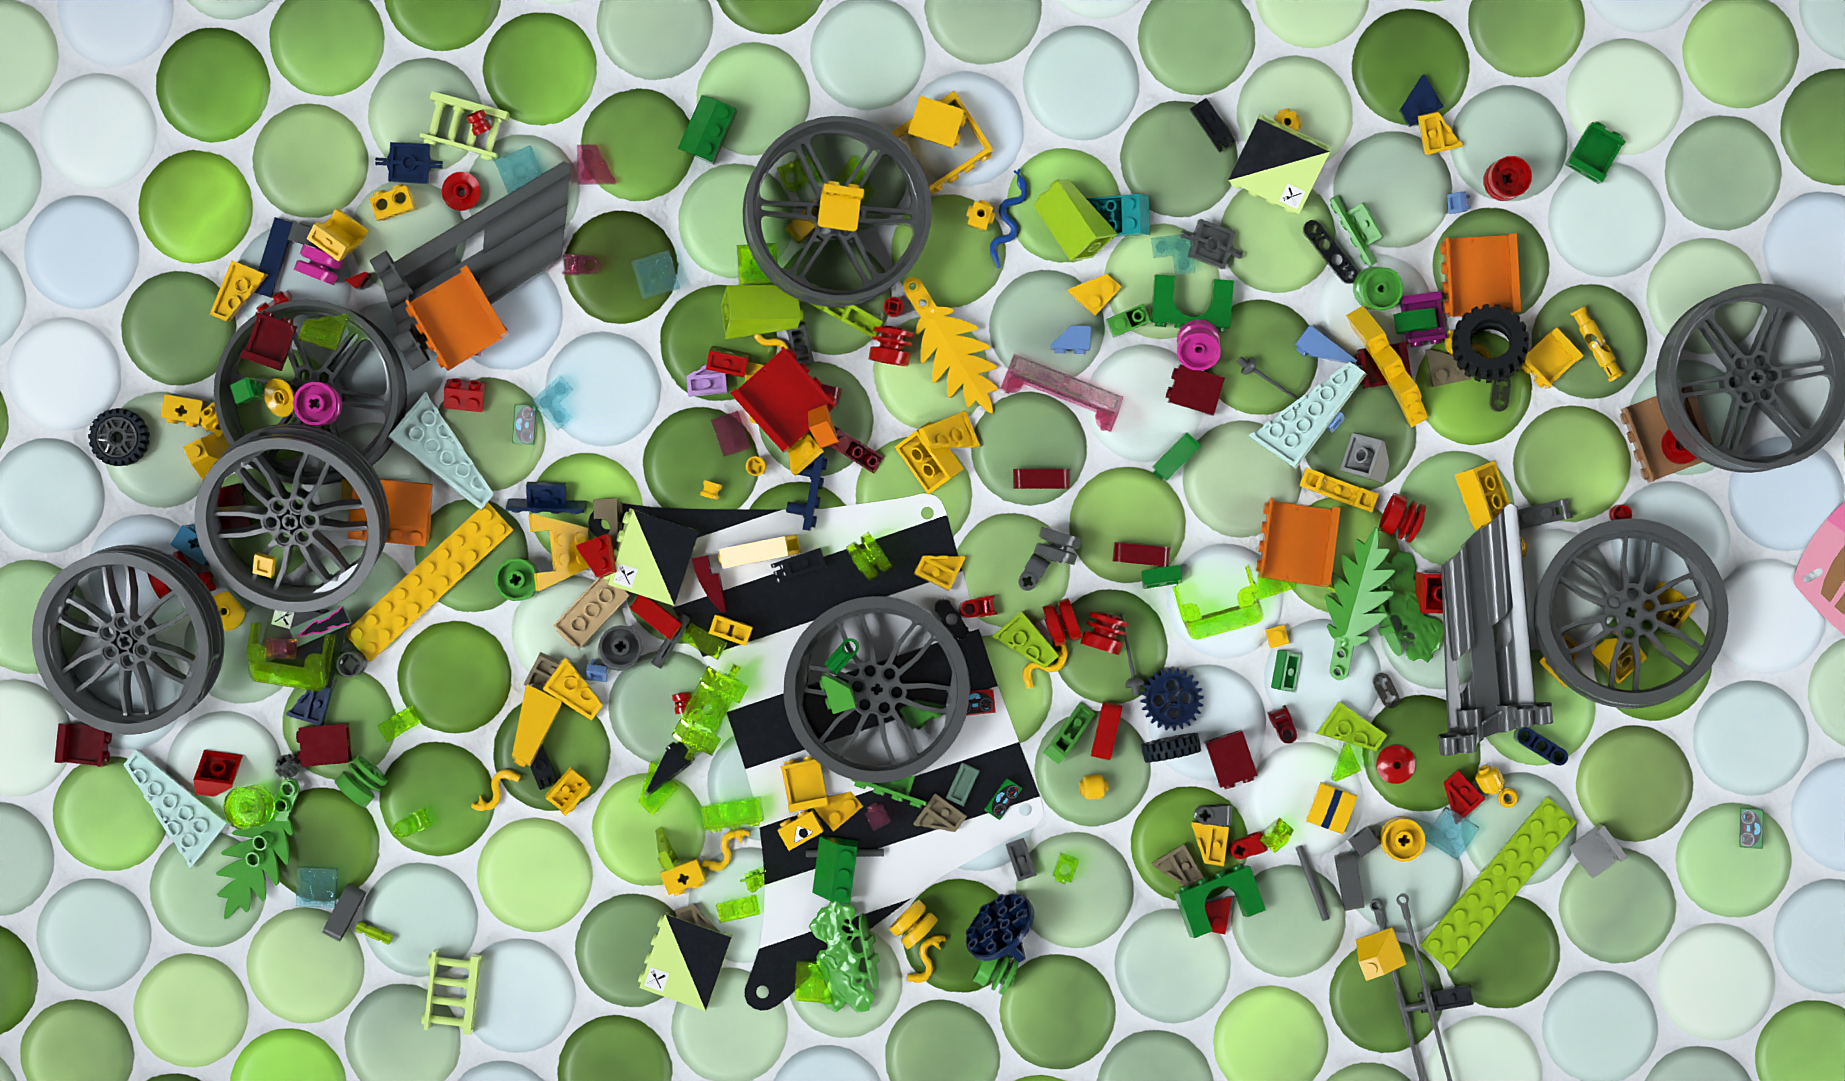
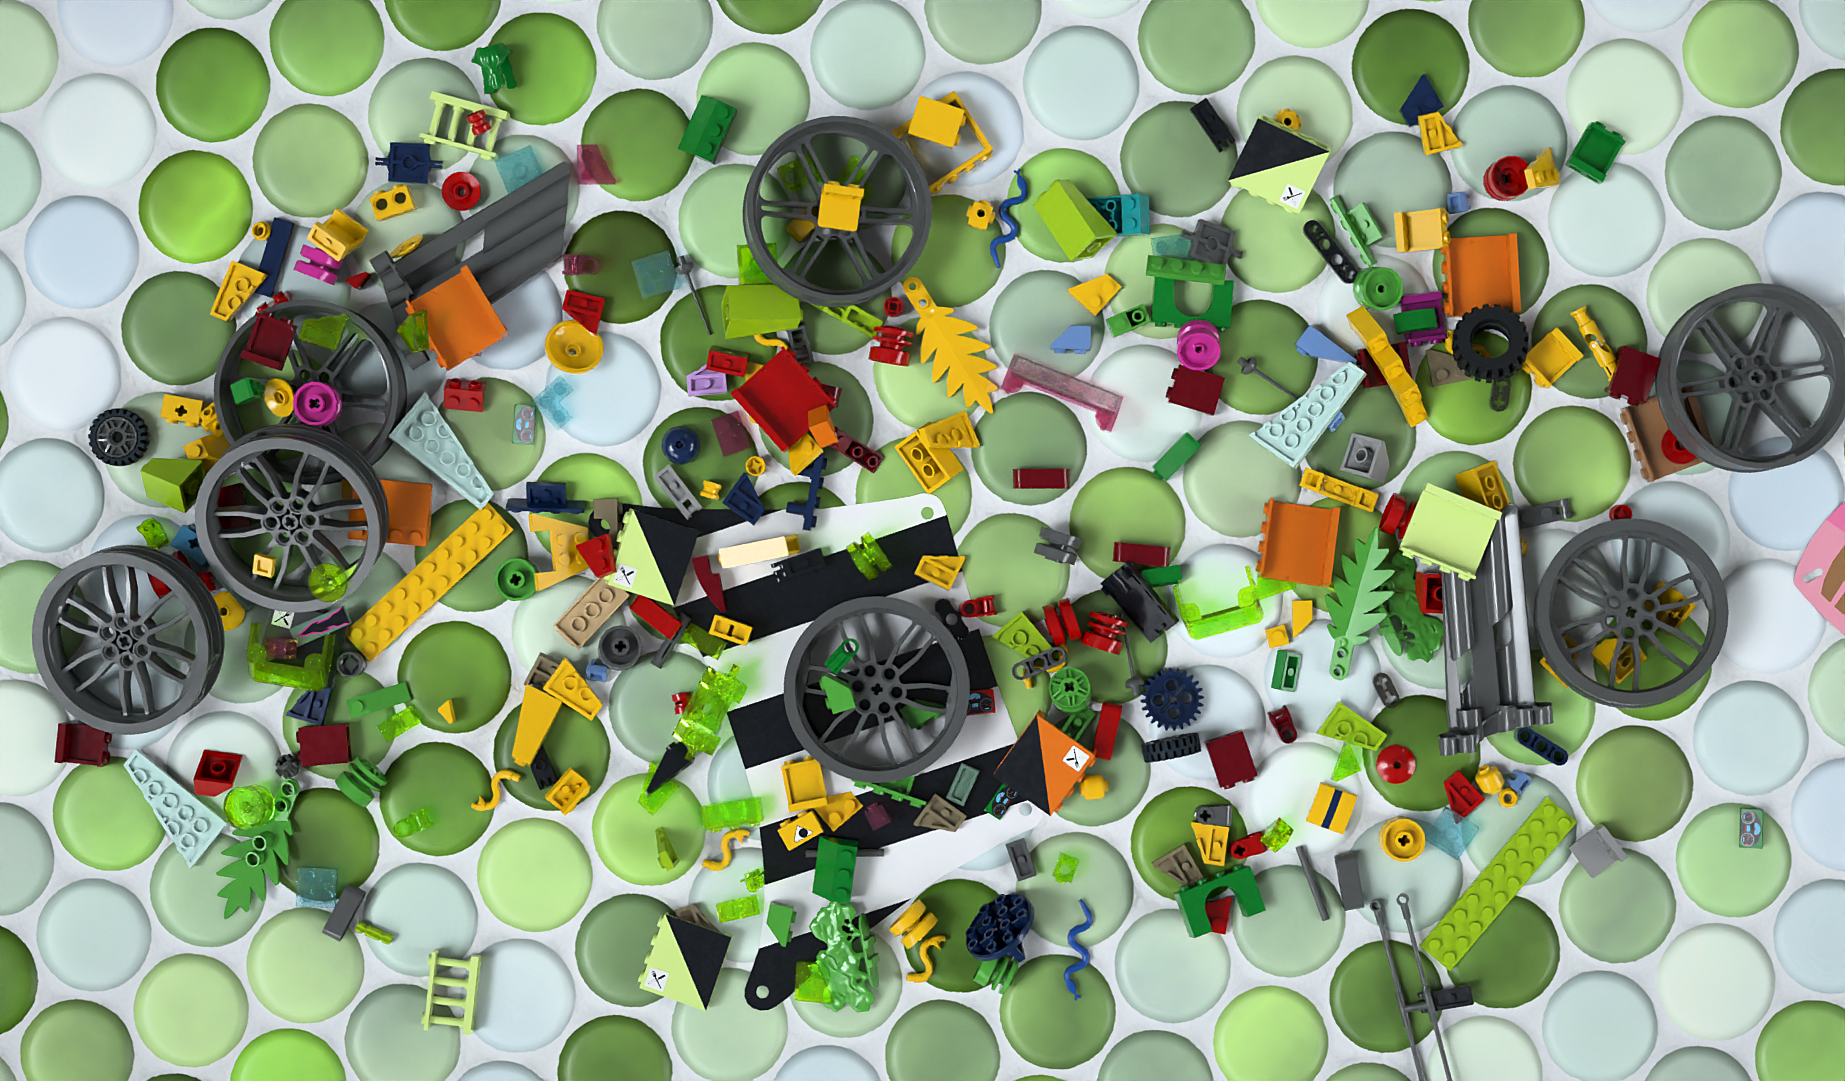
(153, 533): none -> clear neon green bracket
(173, 481): none -> lime slope
(257, 231): none -> yellow plate
(299, 234): dark grey piece -> none
(319, 583): none -> clear neon green dish
(378, 700): none -> bright green slope
(406, 247): none -> yellow dish
(415, 331): none -> clear neon green slope
(447, 711): none -> yellow slope
(493, 64): none -> green piece
(573, 337): none -> yellow dish
(584, 309): none -> red wing
(677, 491): none -> light grey plate
(684, 269): none -> dark grey sword
(690, 447): none -> dark blue cylinder
(692, 869): yellow brick -> none
(745, 501): none -> dark blue wing
(779, 921): none -> bright green slope
(1030, 666): none -> dark grey beam
(1035, 569): dark grey piece -> none
(1044, 764): none -> panel
(1070, 701): none -> bright green wheel
(1079, 948): none -> blue animal
(1139, 601): none -> black piece
(1185, 270): none -> bright green plate
(1300, 615): none -> yellow tile
(1364, 841): dark grey brick -> none
(1379, 953): yellow slope -> none
(1421, 230): none -> yellow panel
(1449, 531): none -> yellowish green panel
(1520, 783): none -> medium blue tile
(1542, 172): none -> yellow wing
(1633, 376): none -> dark red panel

